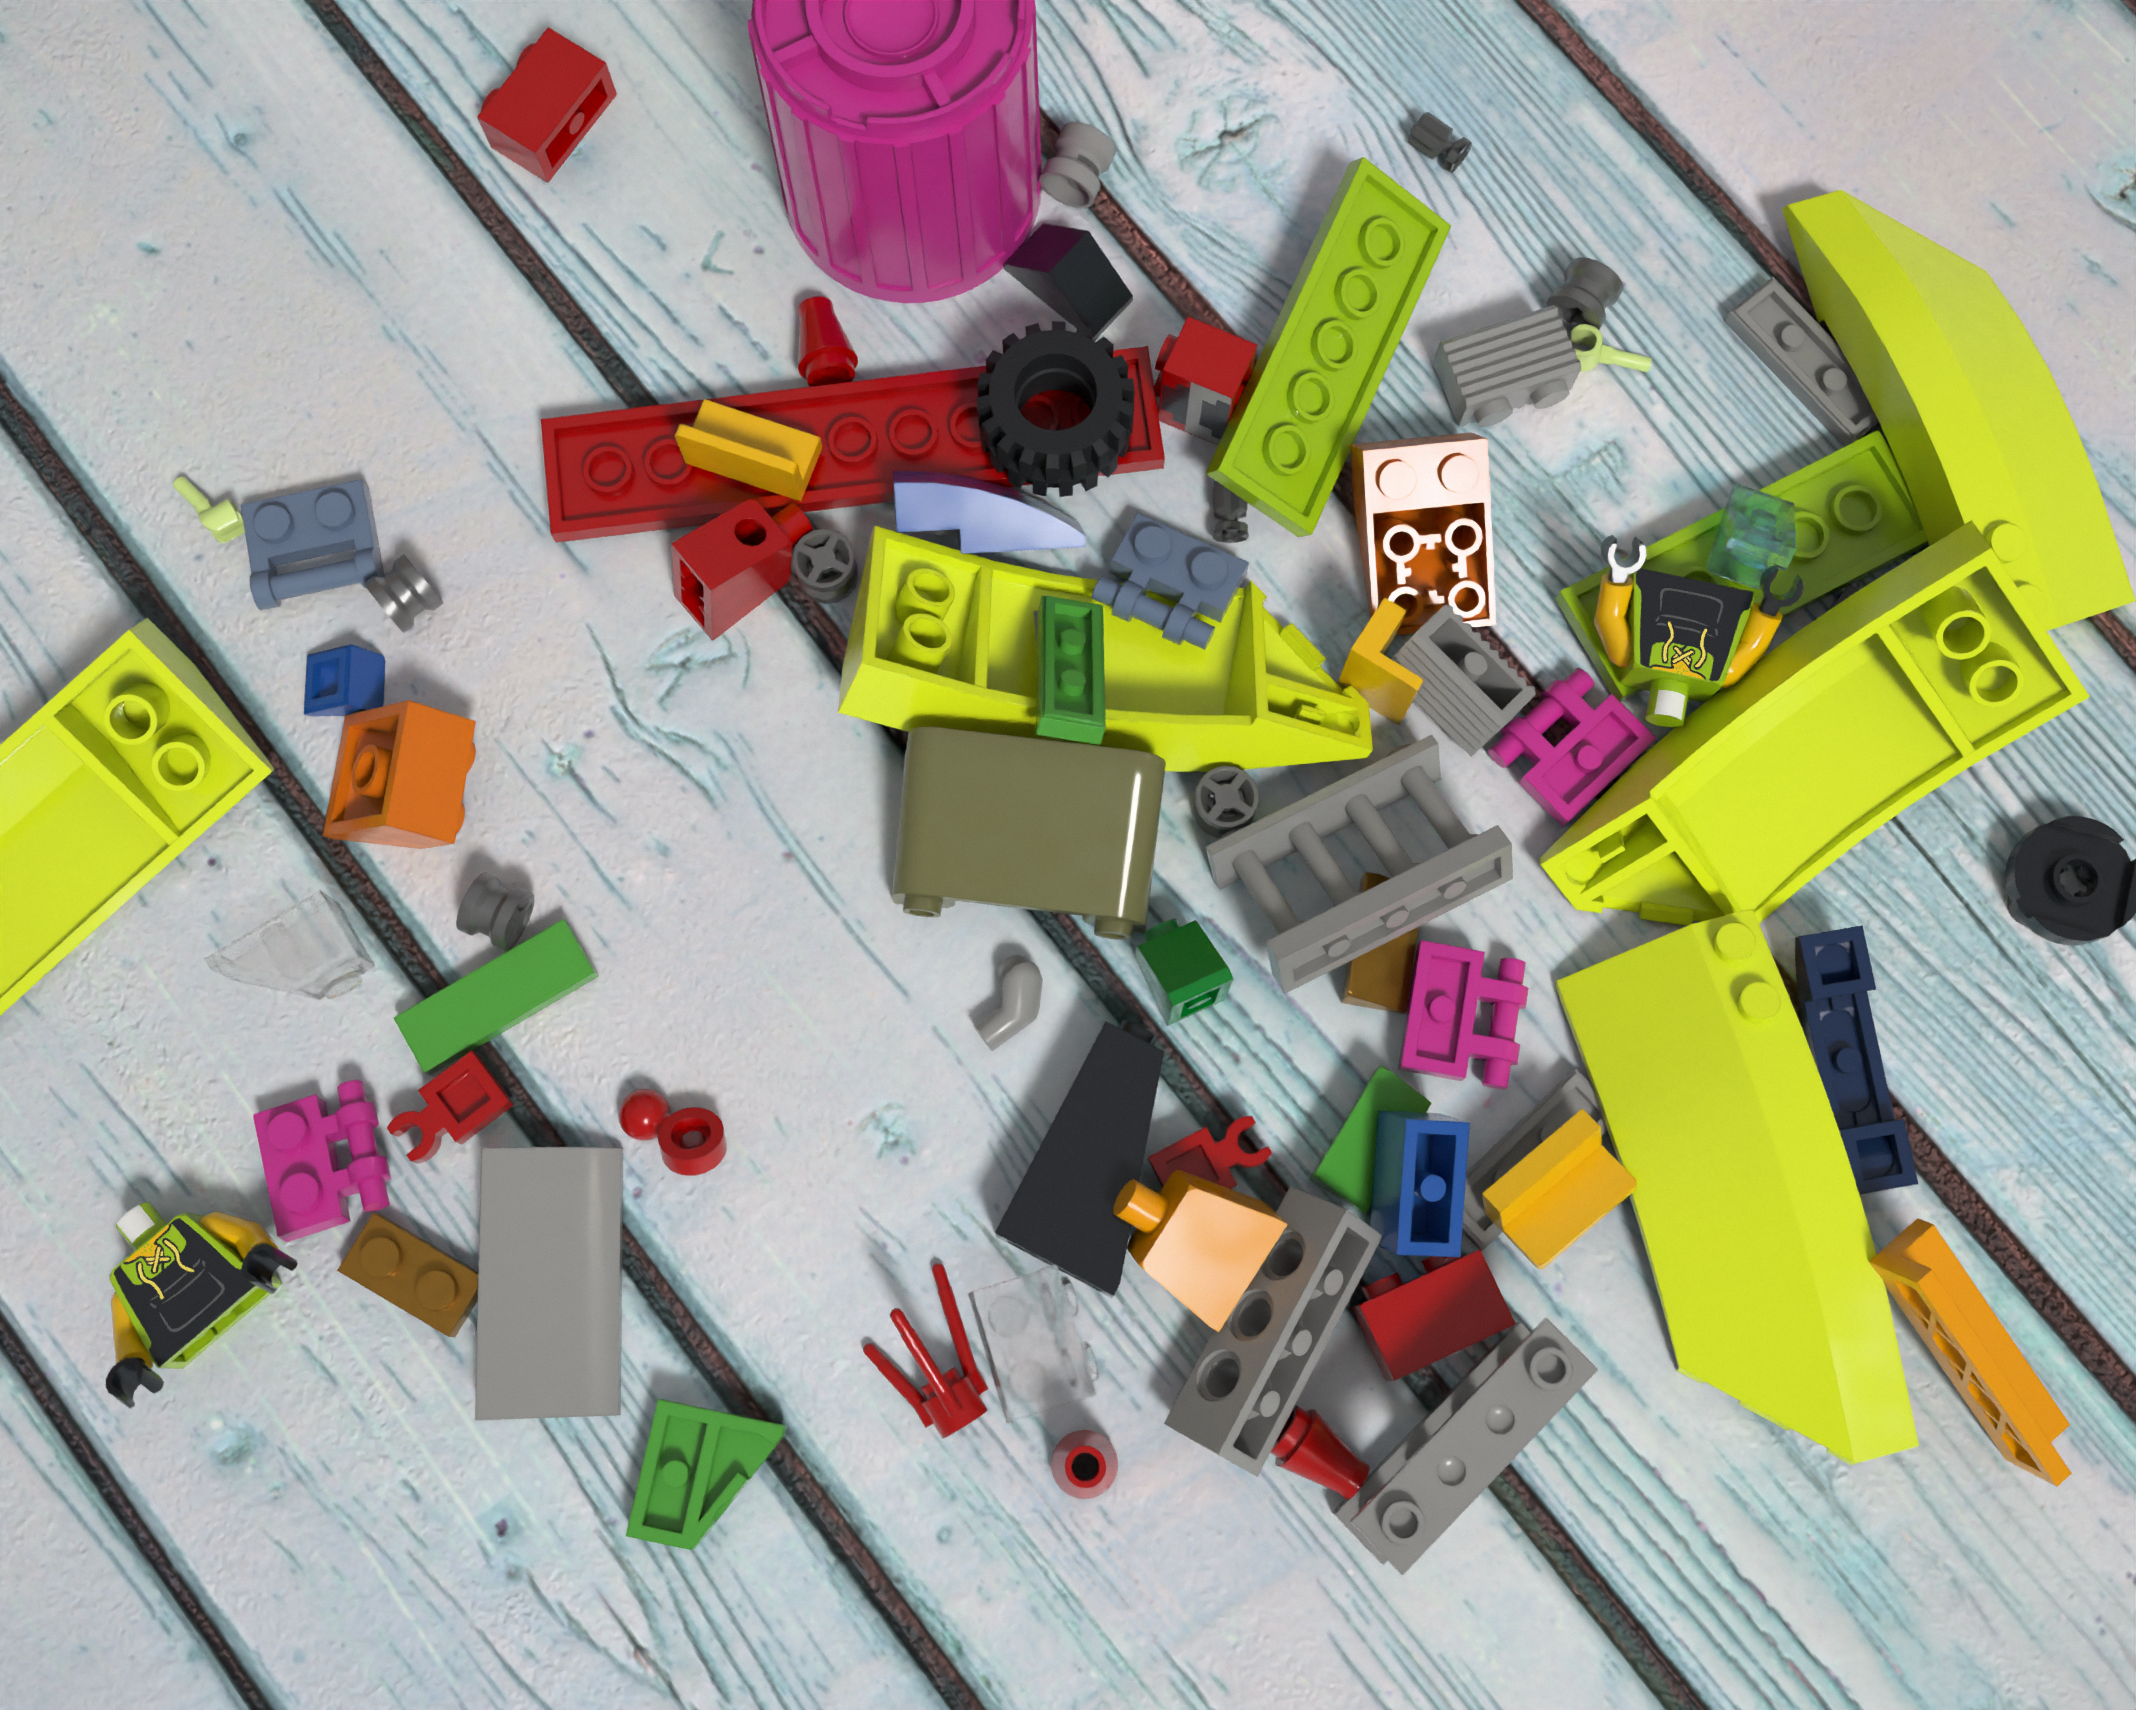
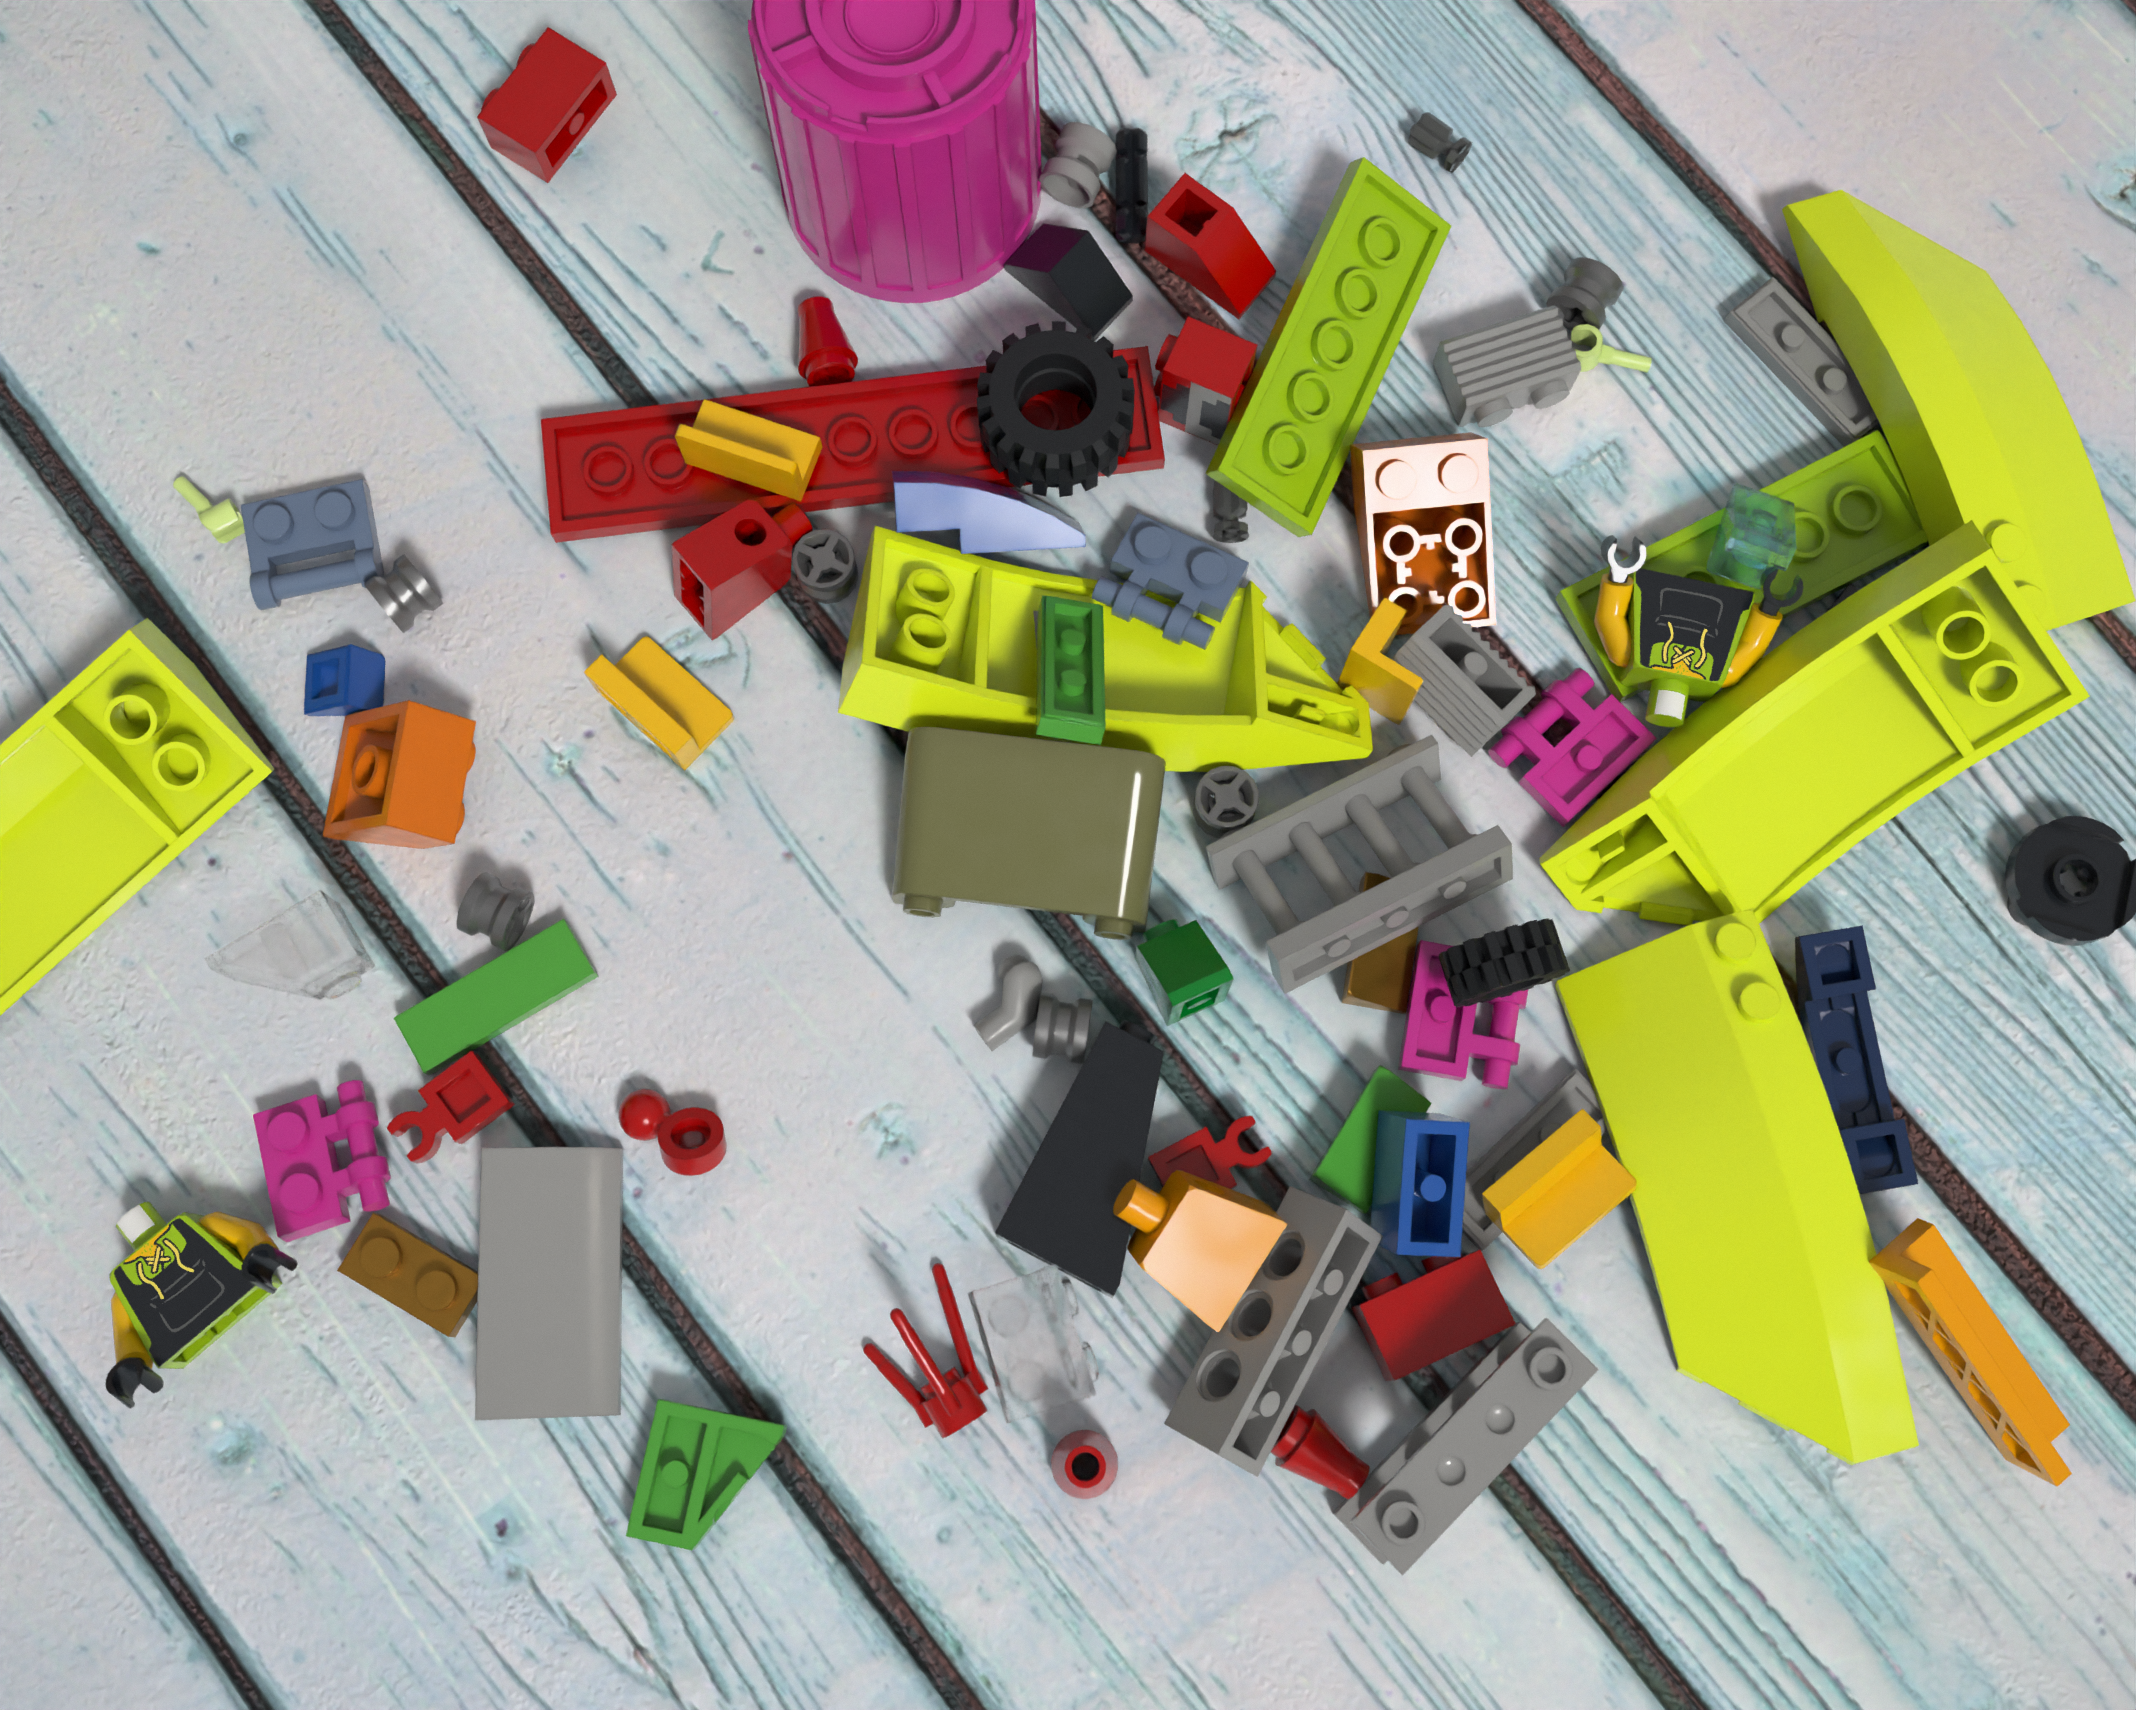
(661, 700): none -> yellow panel
(1062, 1028): none -> flat silver wheel
(1131, 185): none -> black axle
(1208, 246): none -> red slope
(1503, 962): none -> black tyre

